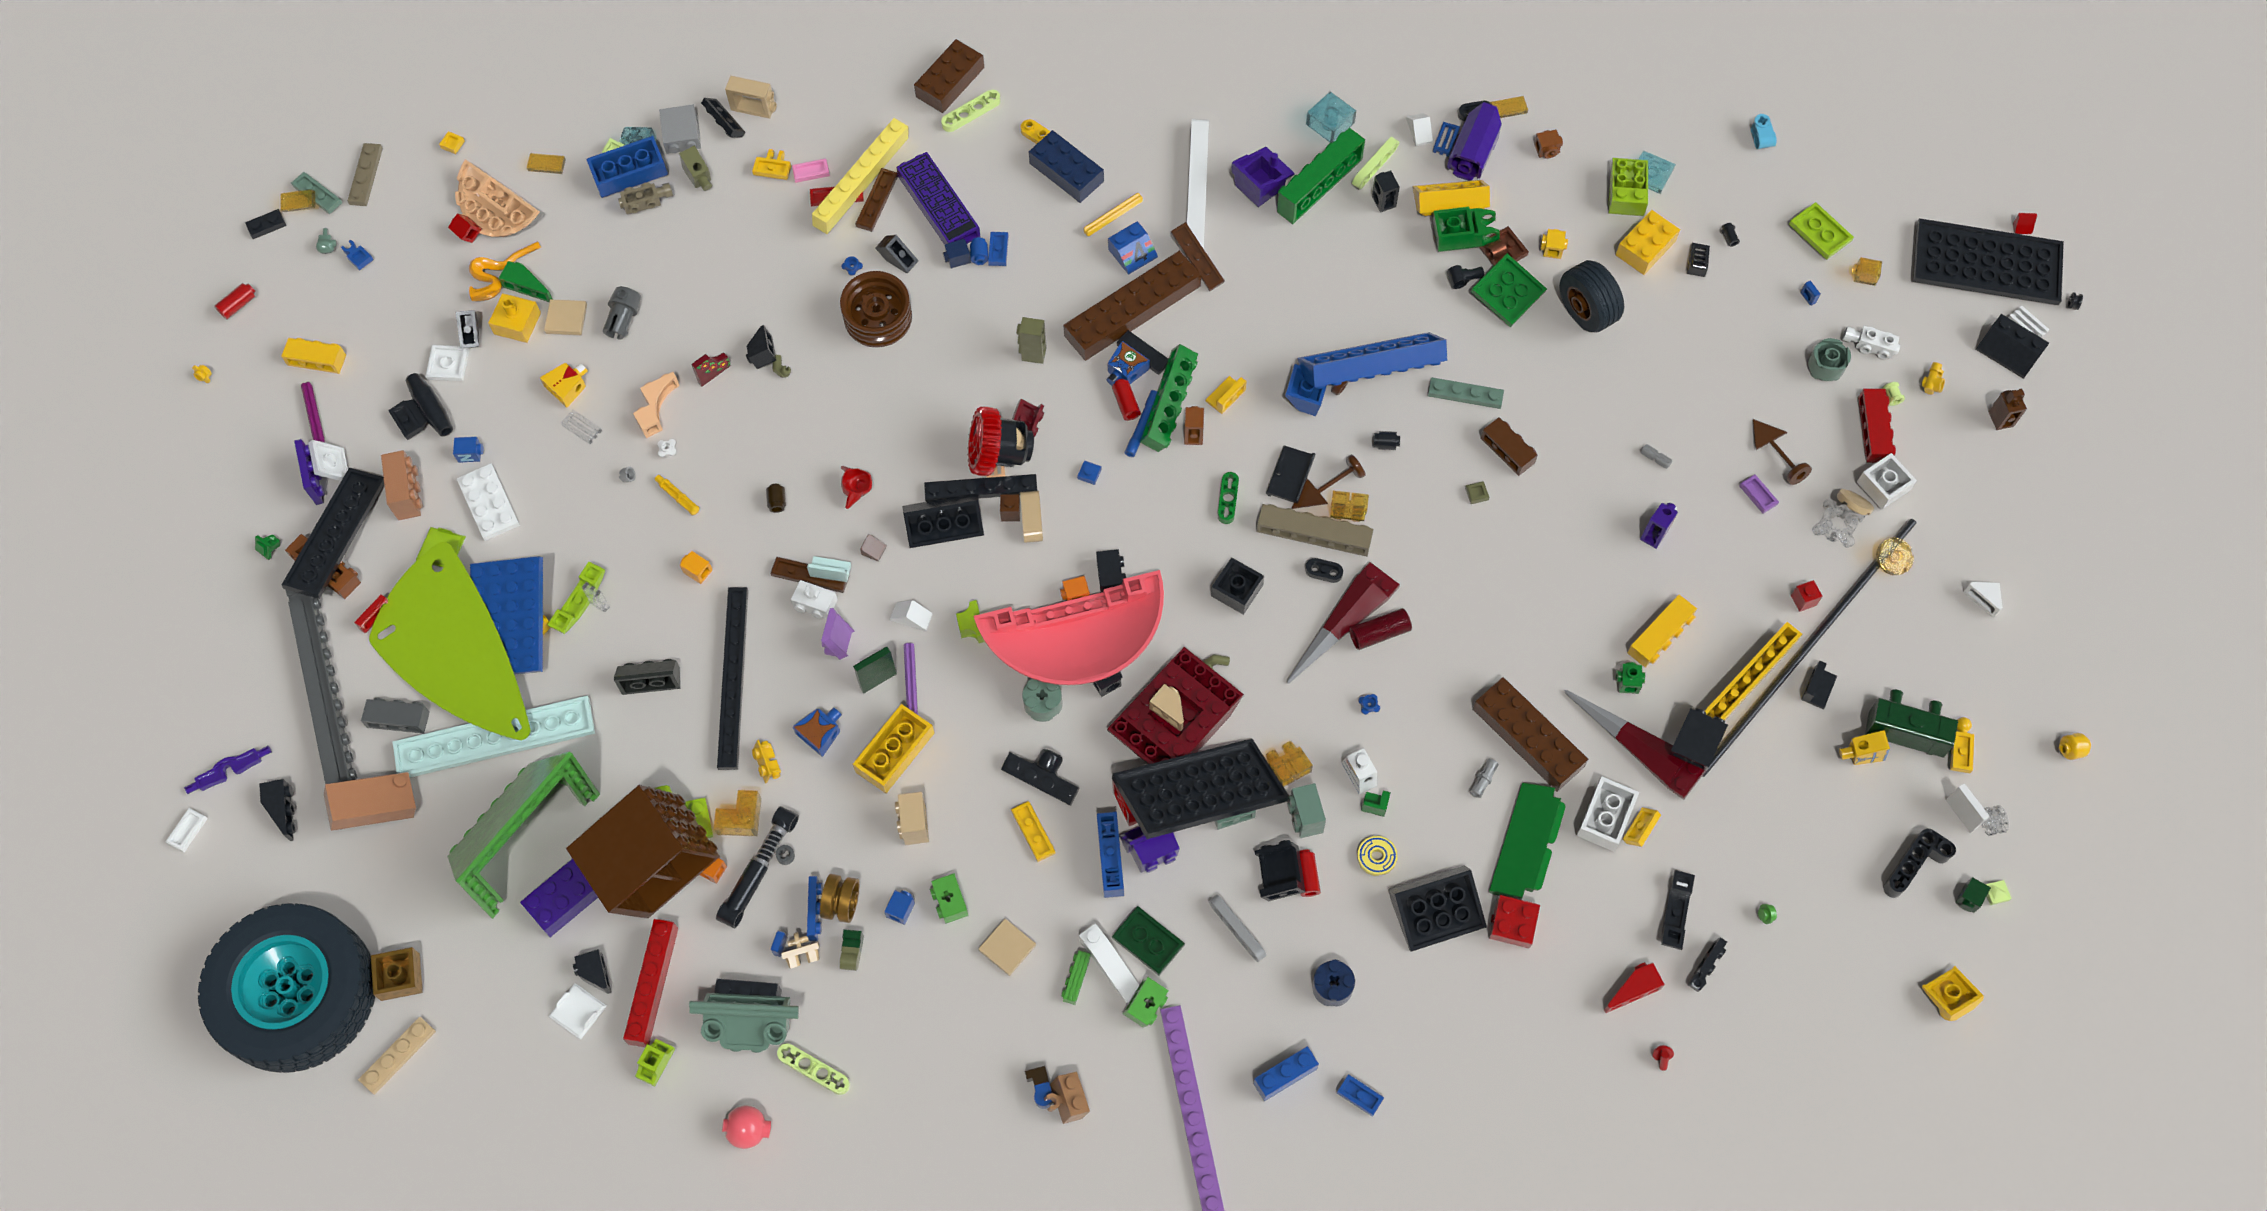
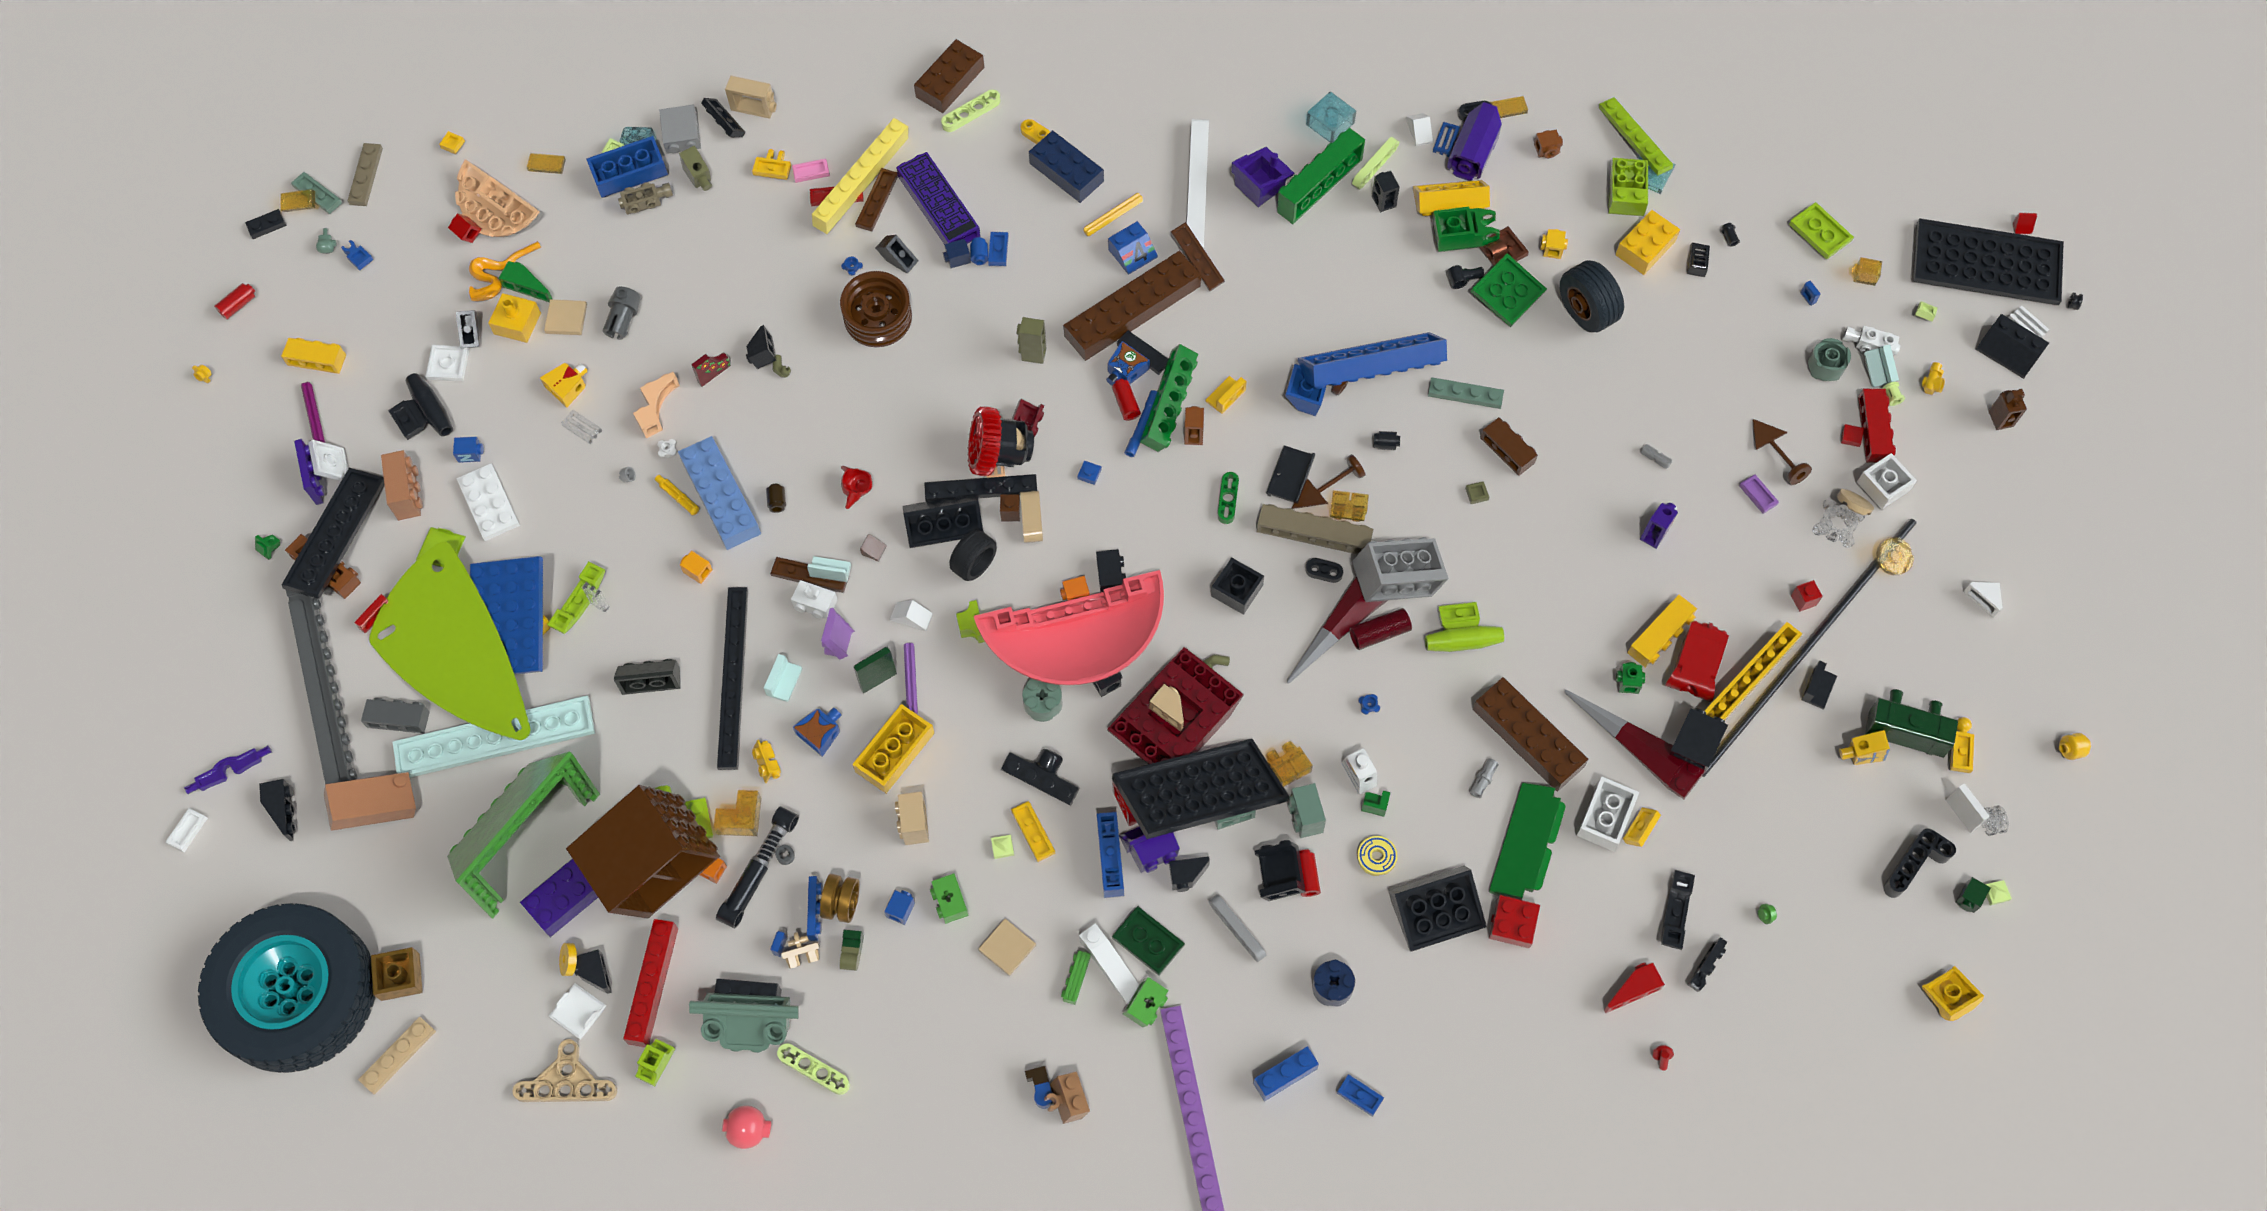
(555, 1081): none -> tan beam
(567, 959): none -> yellow piece
(719, 493): none -> medium blue brick
(782, 679): none -> light aqua panel
(972, 555): none -> black tyre
(1002, 846): none -> yellowish green tile
(1187, 872): none -> black slope
(1400, 569): none -> light grey brick
(1462, 630): none -> lime plate
(1636, 136): none -> lime plate
(1699, 660): none -> red piece
(1763, 132): medium azure piece -> none
(1852, 435): none -> red tile
(1881, 366): none -> light aqua panel
(1926, 311): none -> yellowish green tile

